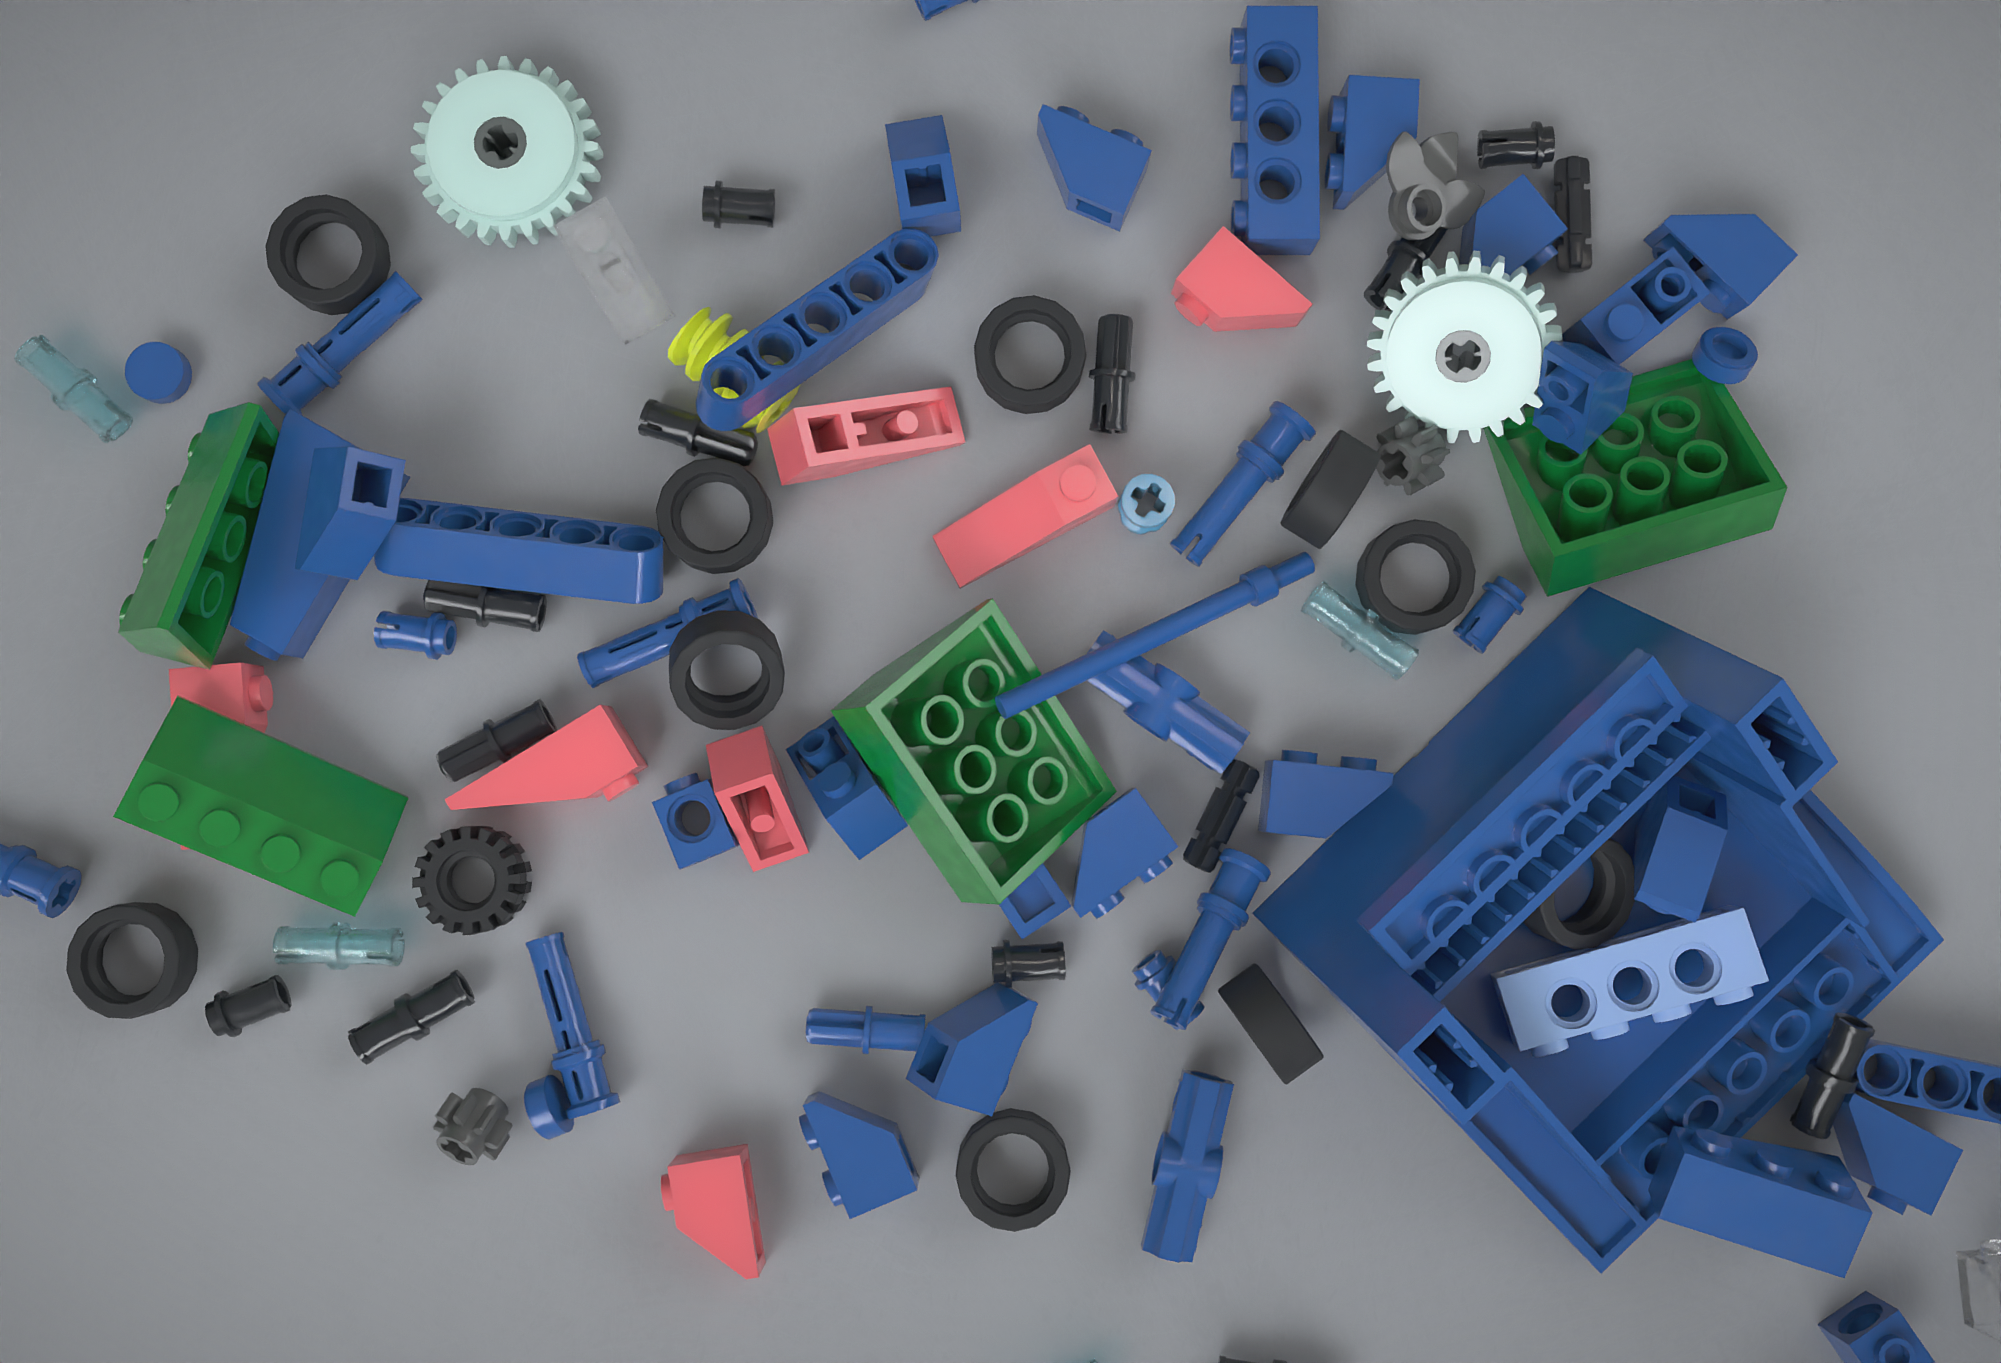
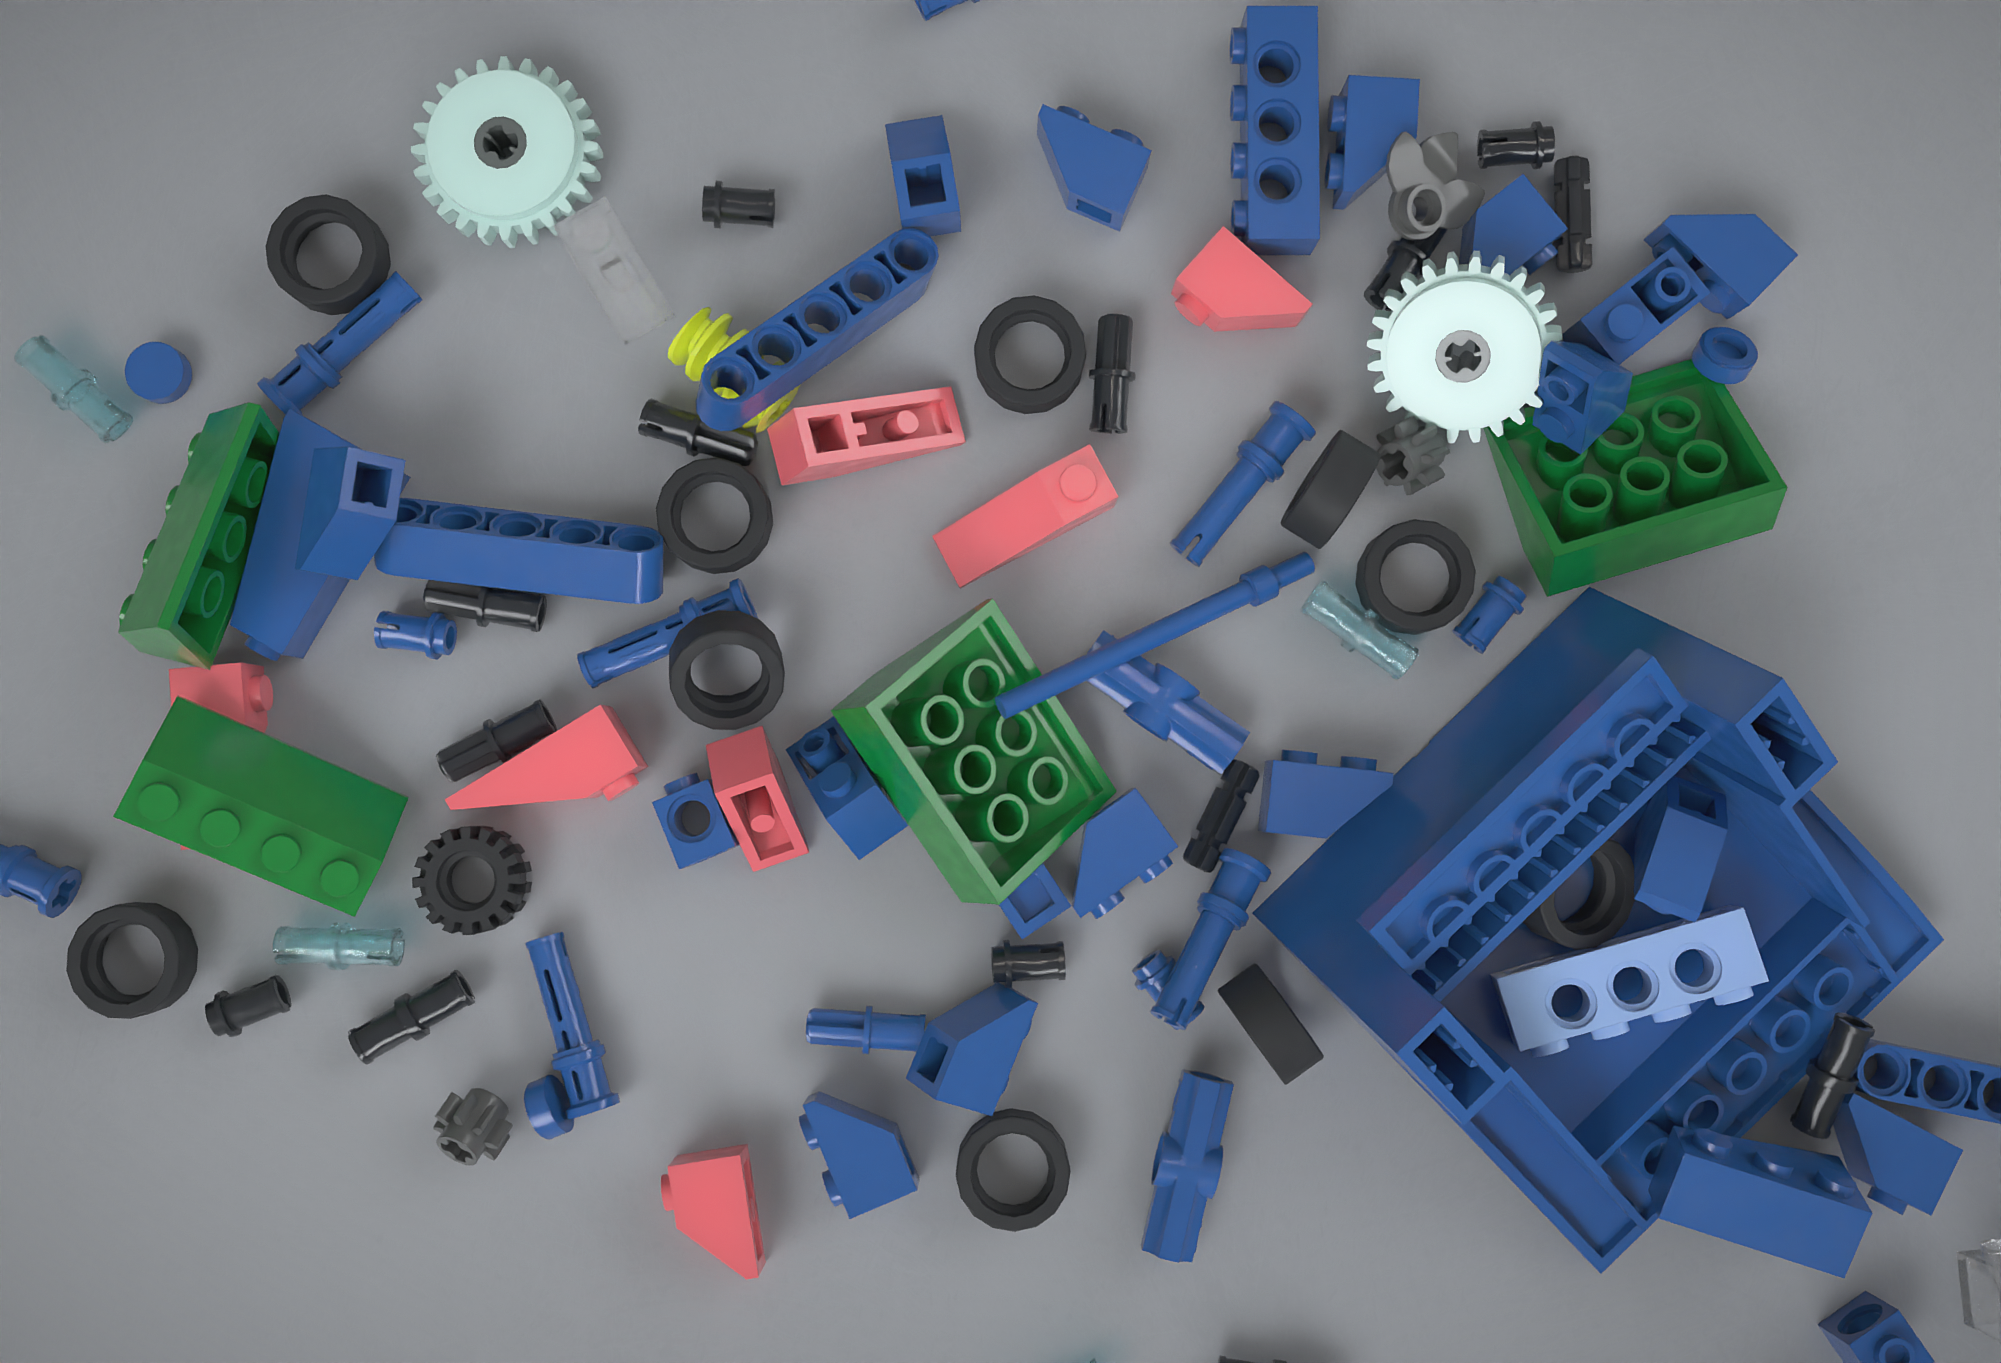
(1138, 488): dark azure bush -> none

